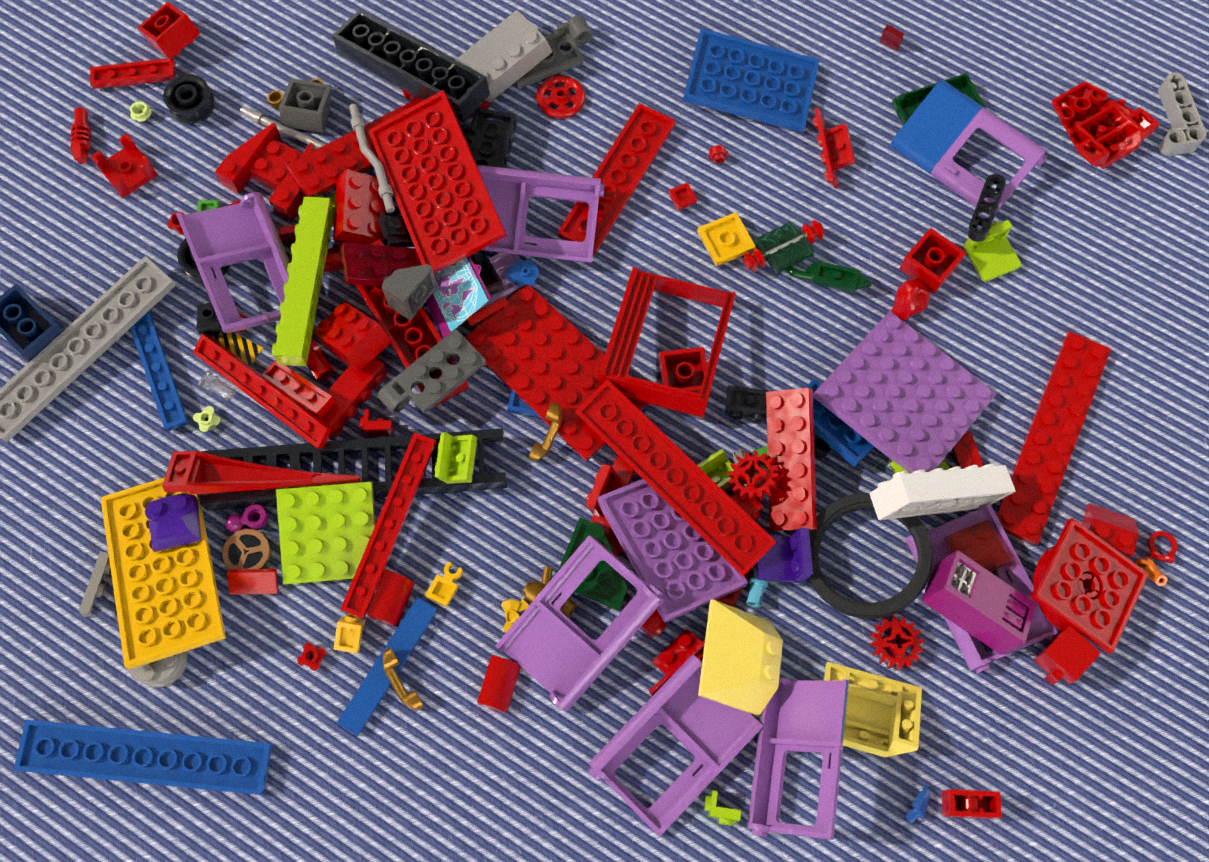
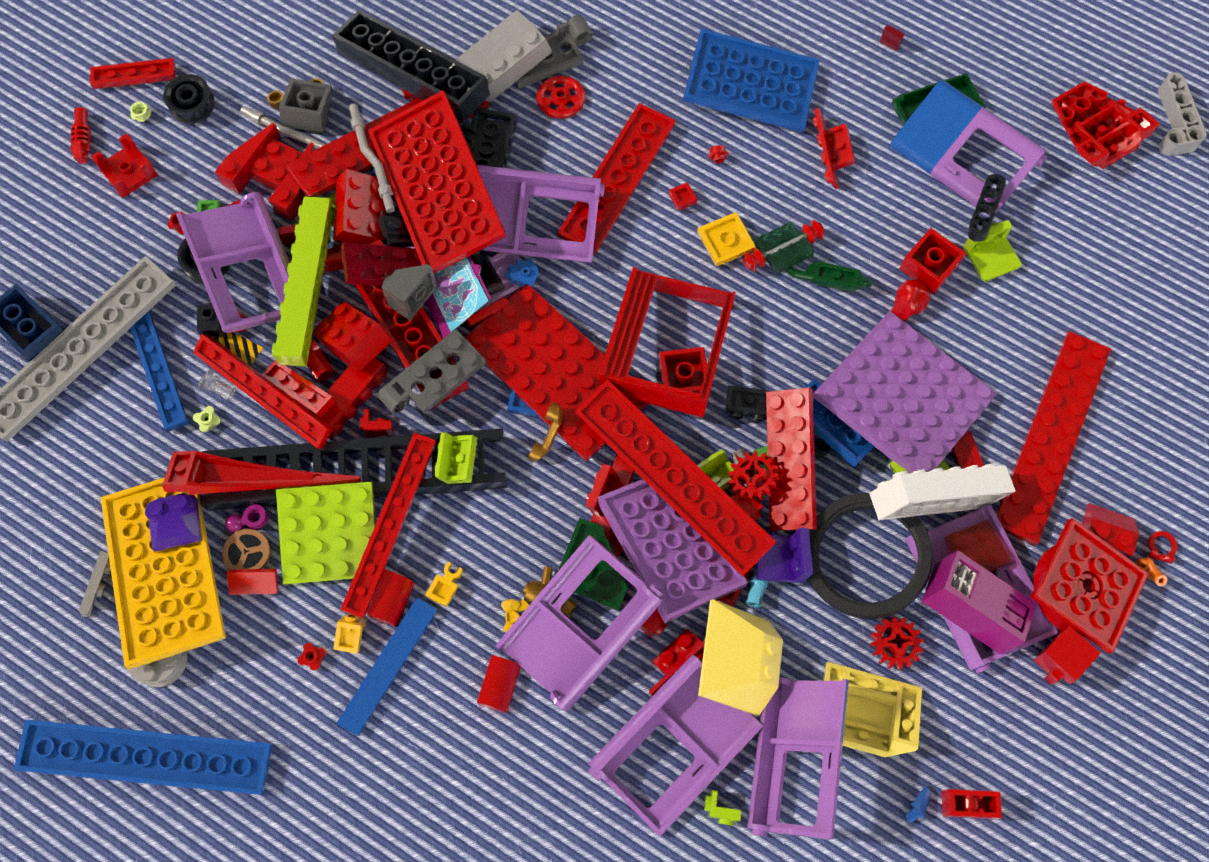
(169, 30): red brick -> none
(410, 699): pearl gold bar -> none

